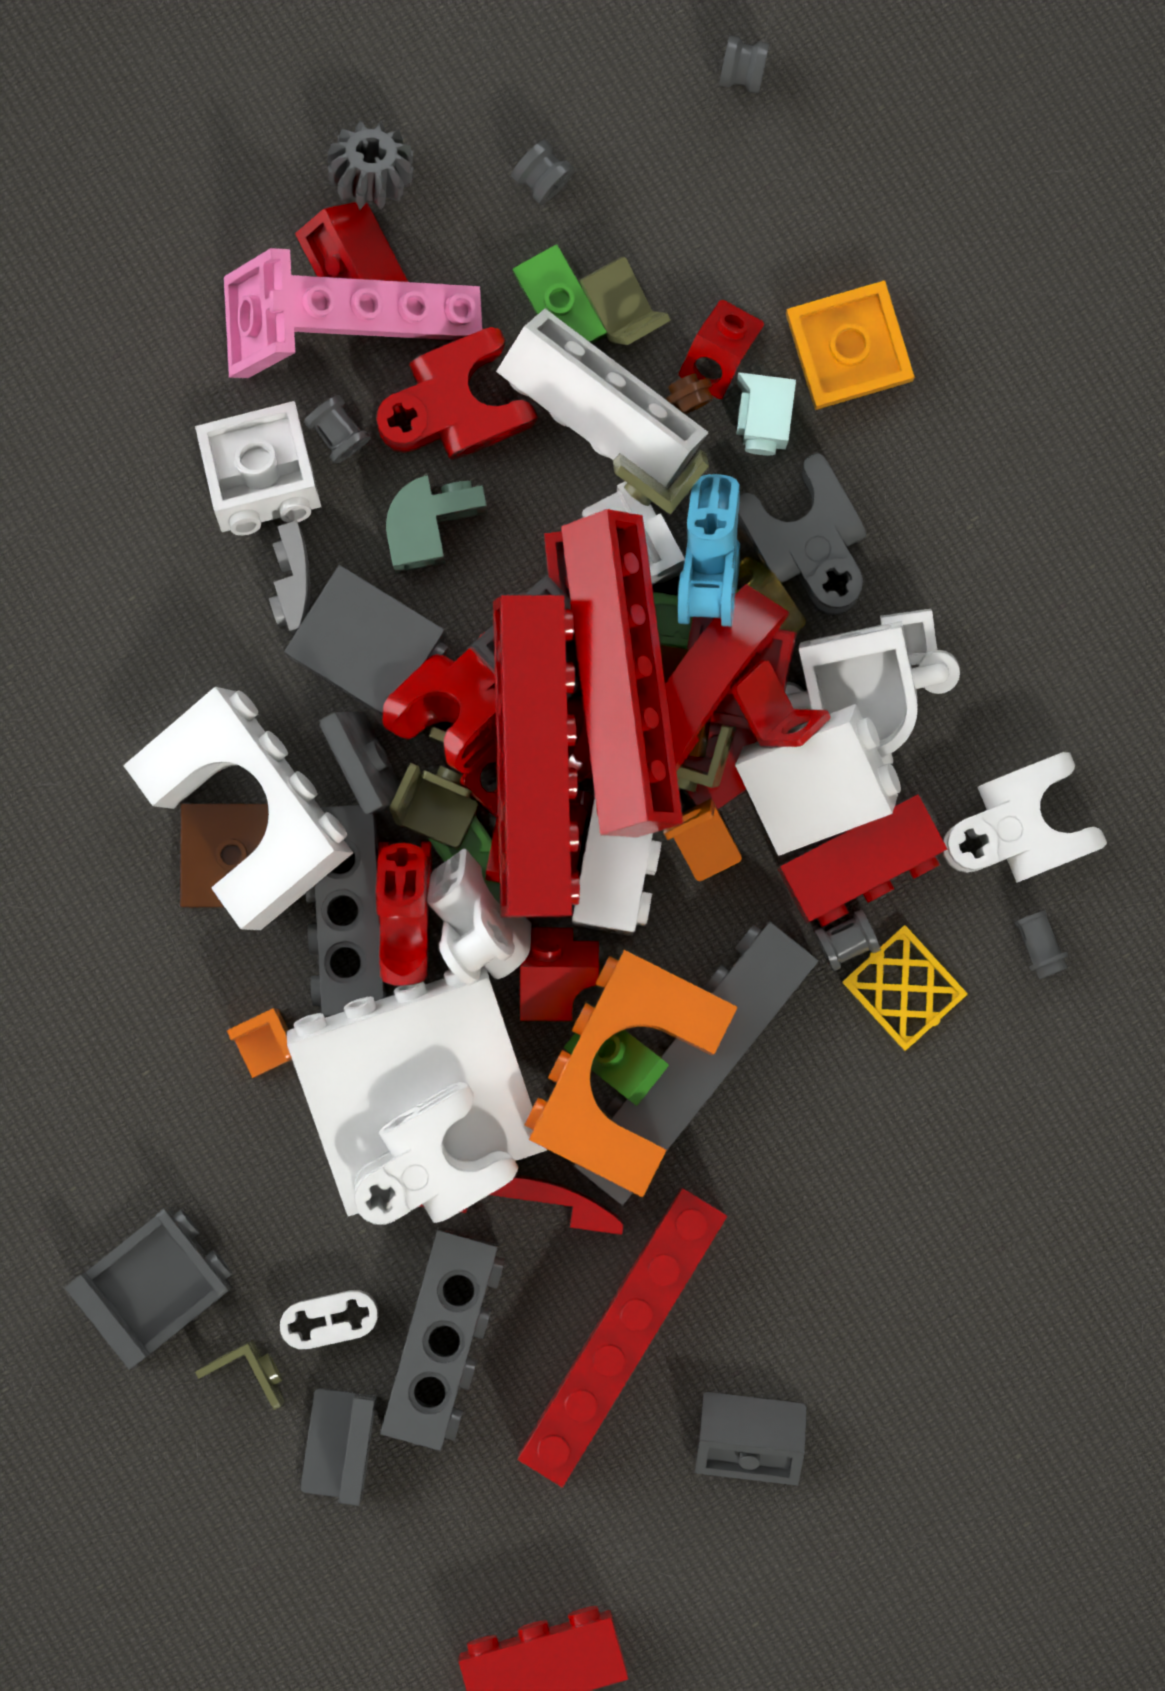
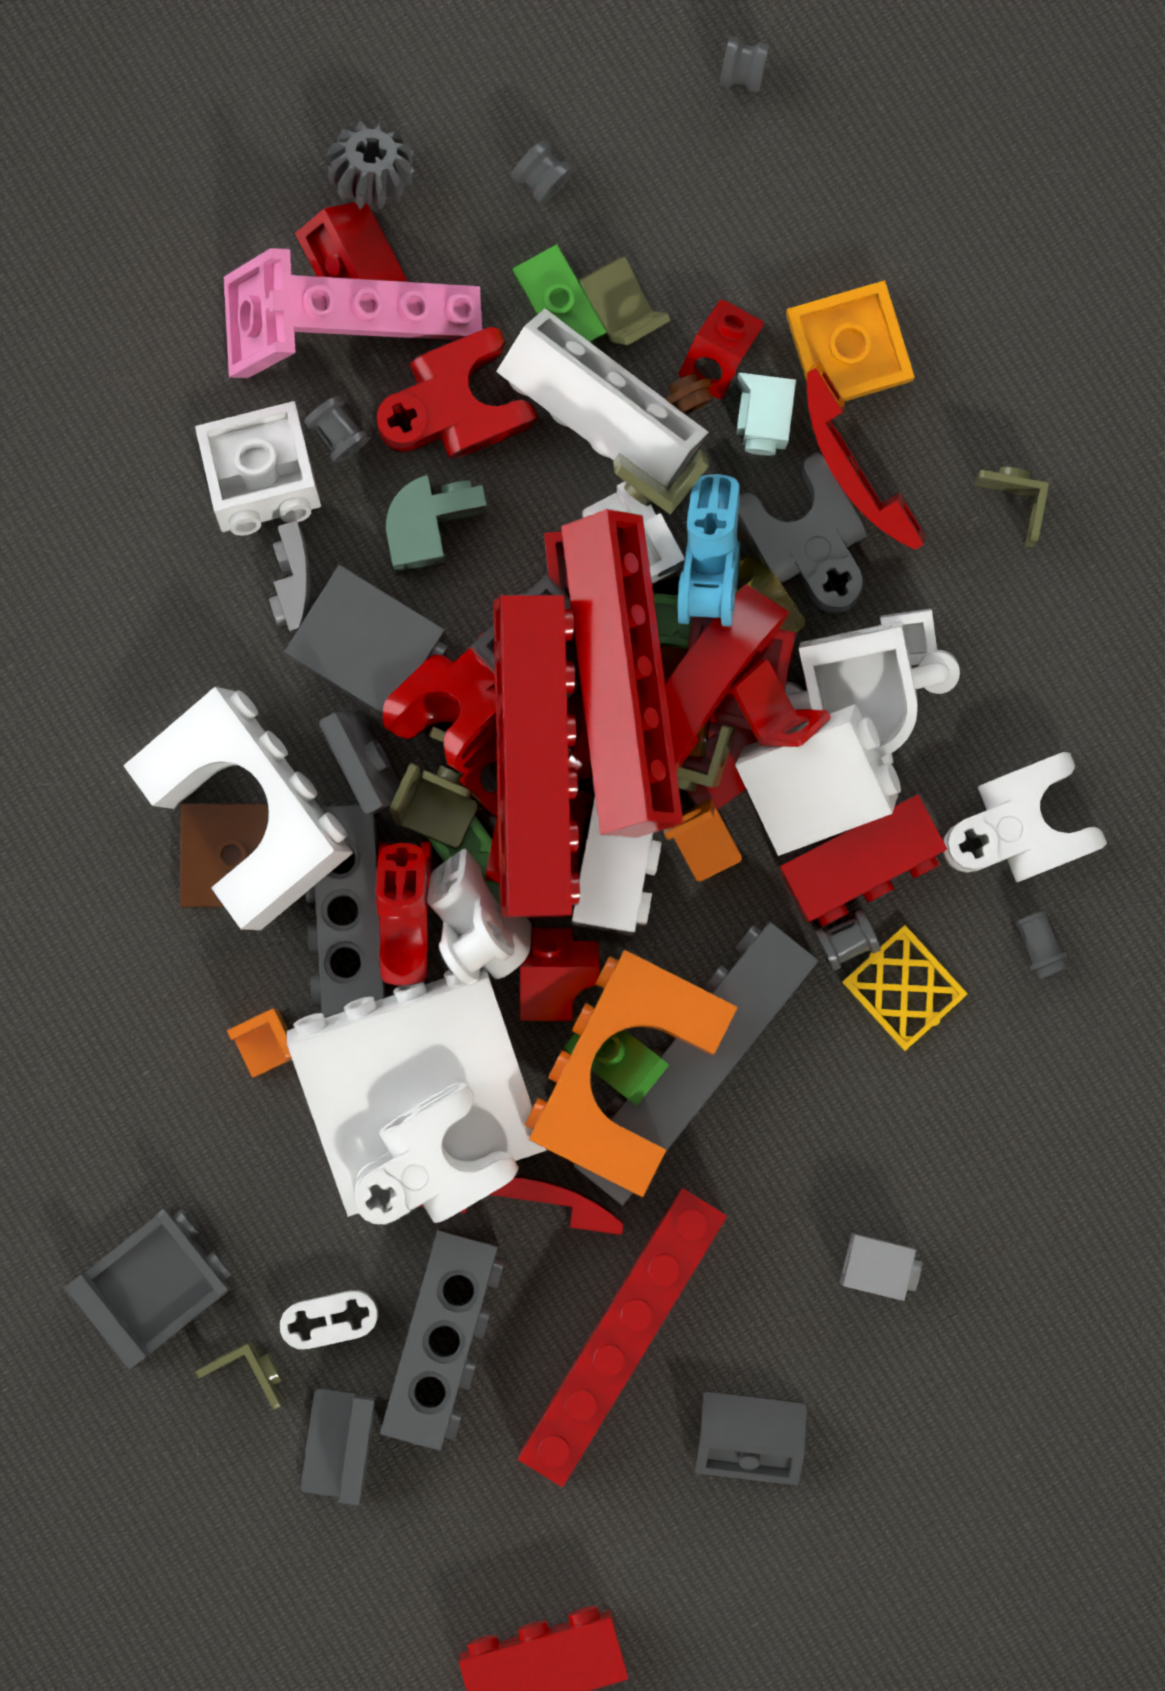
(880, 1267): none -> light grey brick
(891, 515): none -> red slope
(1018, 482): none -> olive bracket

